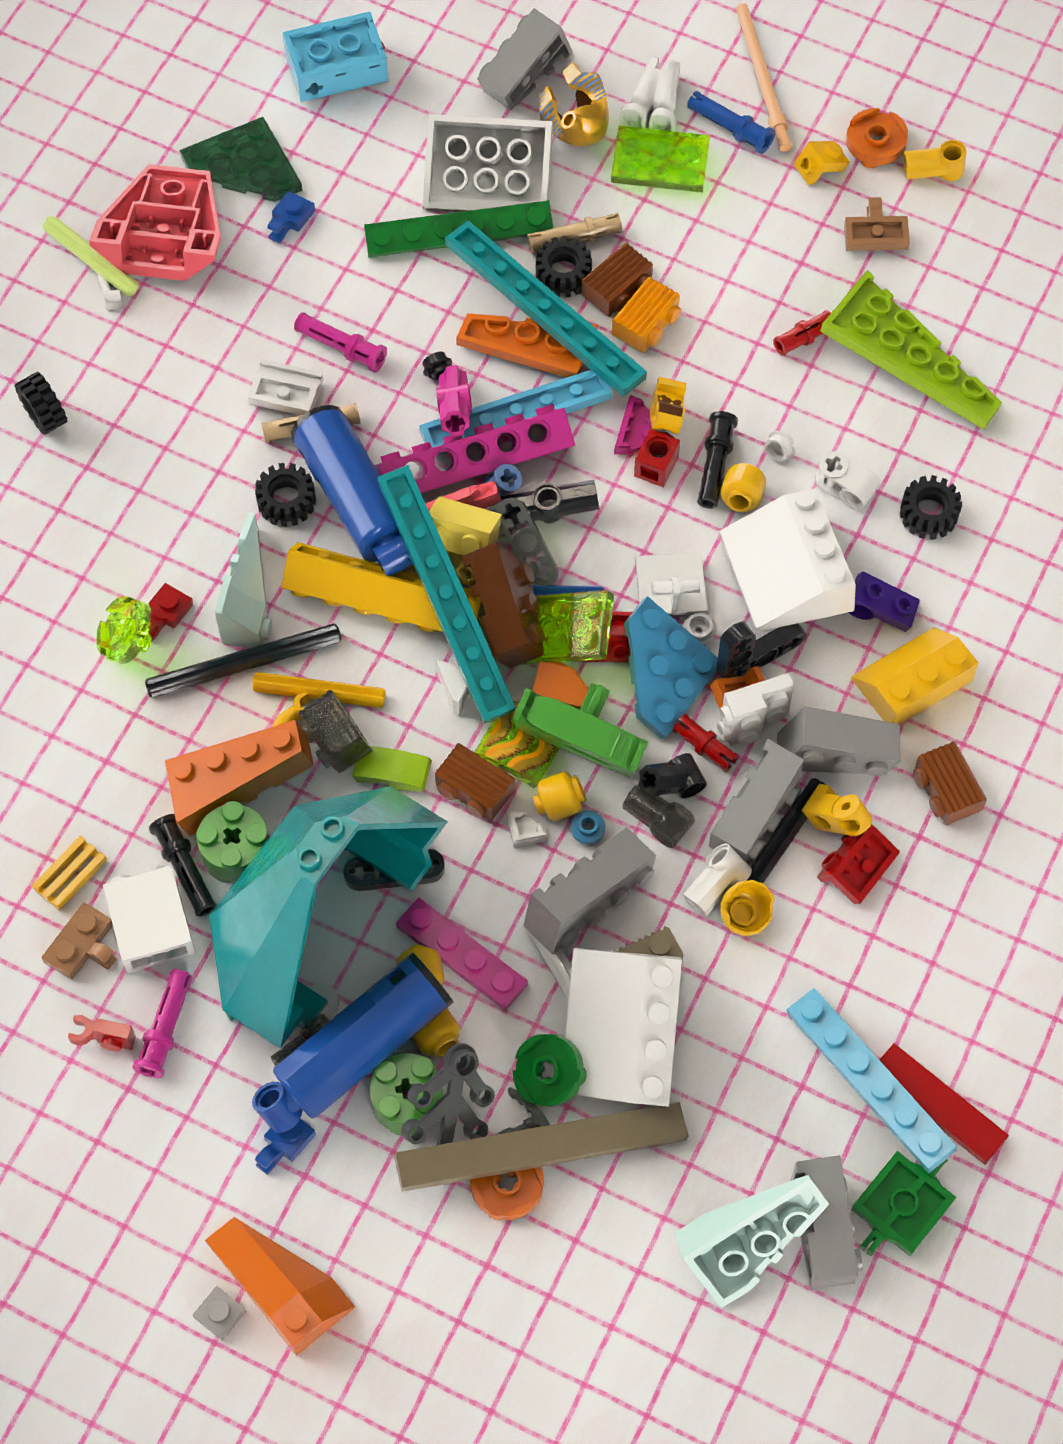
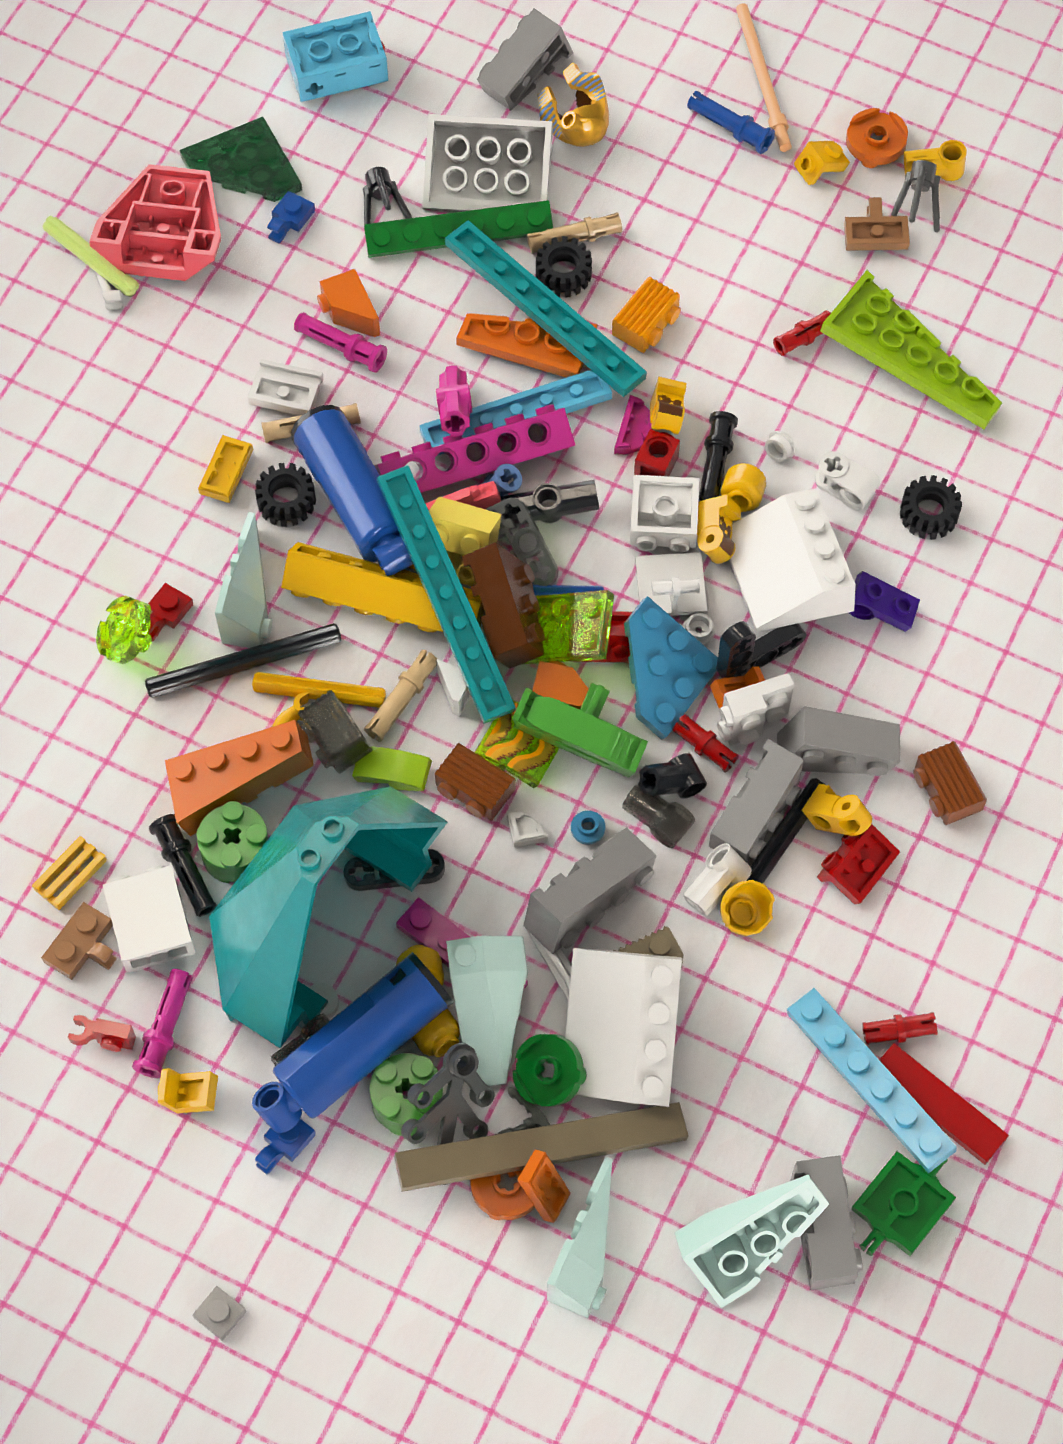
(41, 403): black tyre -> none
(187, 1091): none -> yellow bracket
(225, 469): none -> yellow plate
(284, 1287): orange wedge -> none
(348, 303): none -> orange slope
(380, 187): none -> black plant
(408, 685): none -> tan pin
(436, 364): black plate -> none
(488, 992): none -> light aqua wedge
(544, 1186): none -> orange plate
(559, 796): yellow head -> none
(580, 1265): none -> light aqua wedge
(616, 279): dark orange brick -> none
(654, 92): white piece -> none
(660, 159): clear neon green plate -> none
(664, 512): none -> white plate
(715, 527): none -> yellow leg
(899, 1028): none -> red pin
(916, 675): yellow slope -> none
(921, 179): none -> dark grey plant

